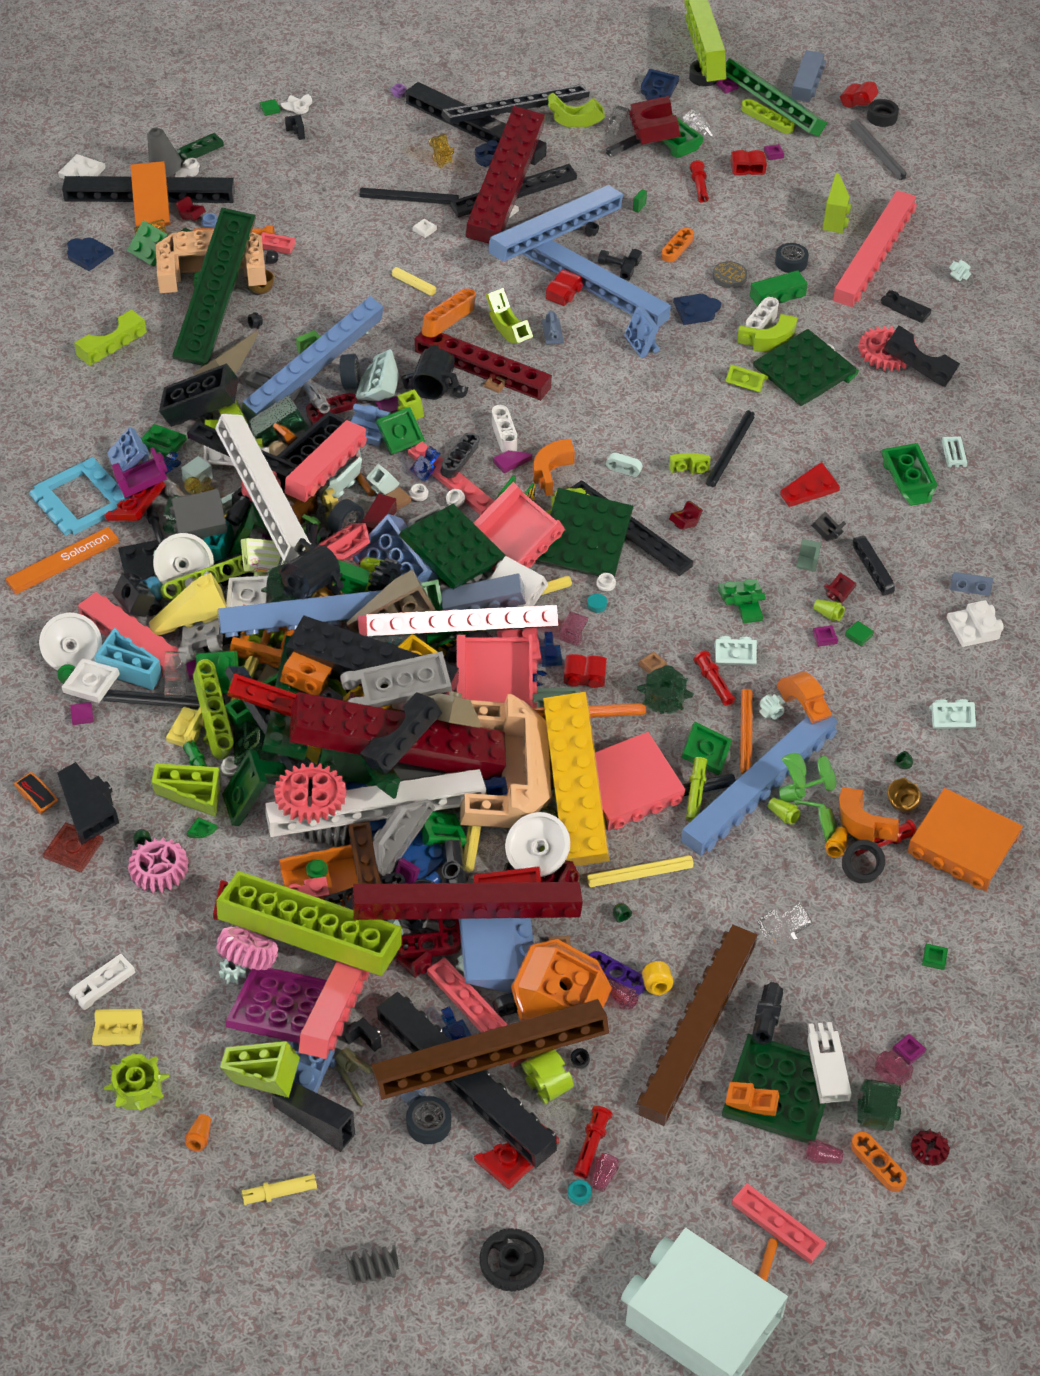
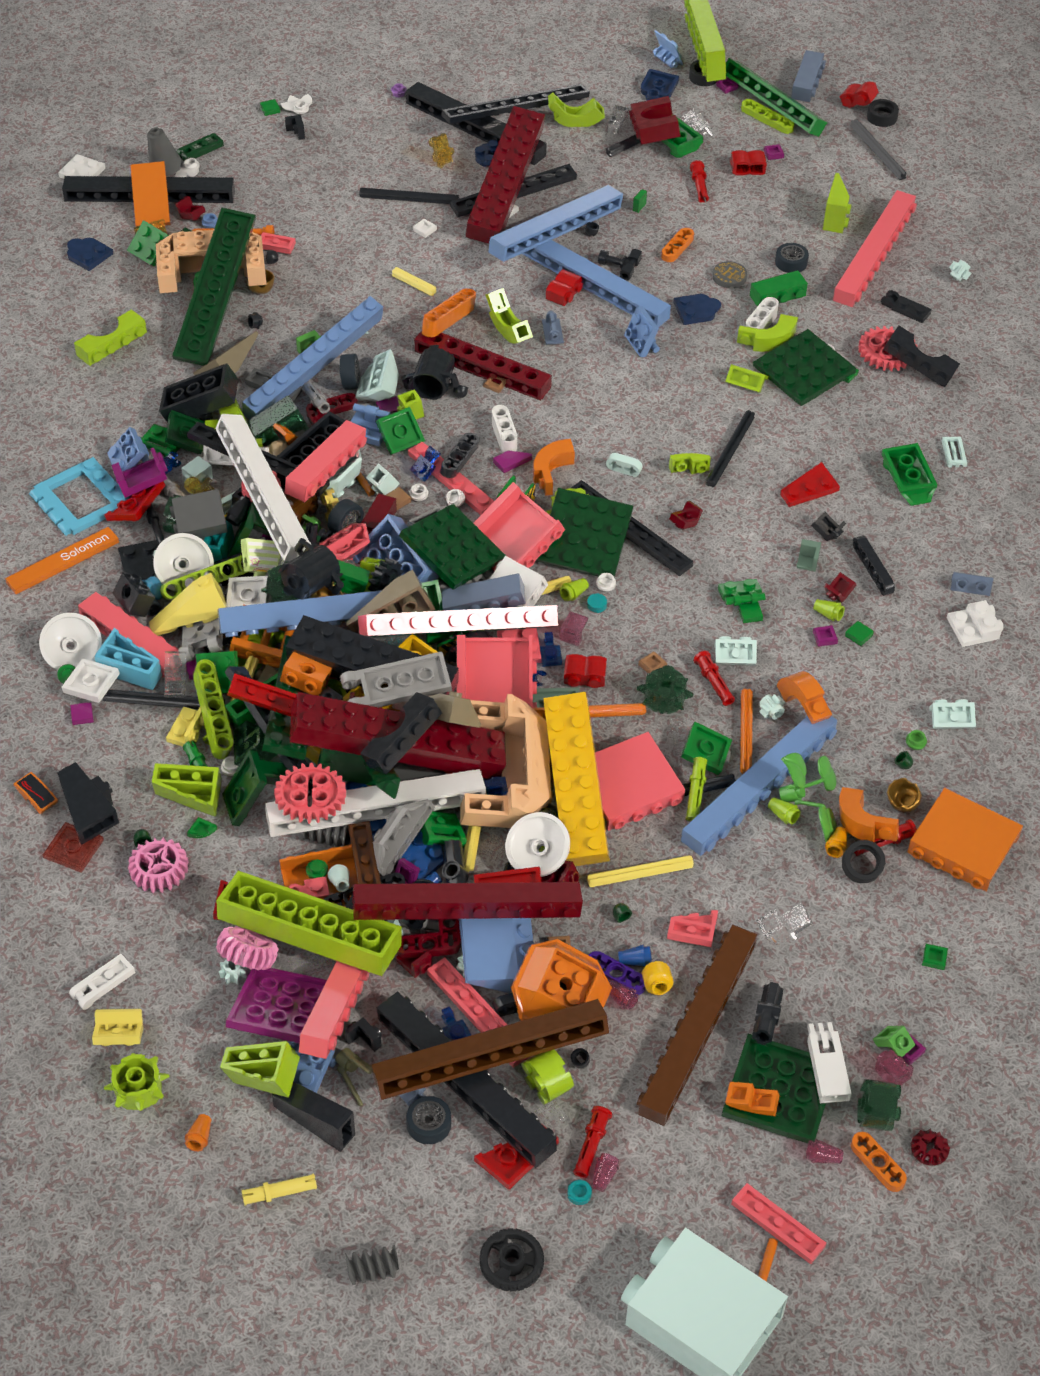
(177, 430): none -> dark green plate
(339, 877): none -> light aqua cone
(573, 589): none -> lime cone
(636, 956): none -> blue cone
(667, 51): none -> light blue hinge
(693, 928): none -> coral wing
(895, 1038): none -> bright green bracket
(916, 740): none -> bright green plate

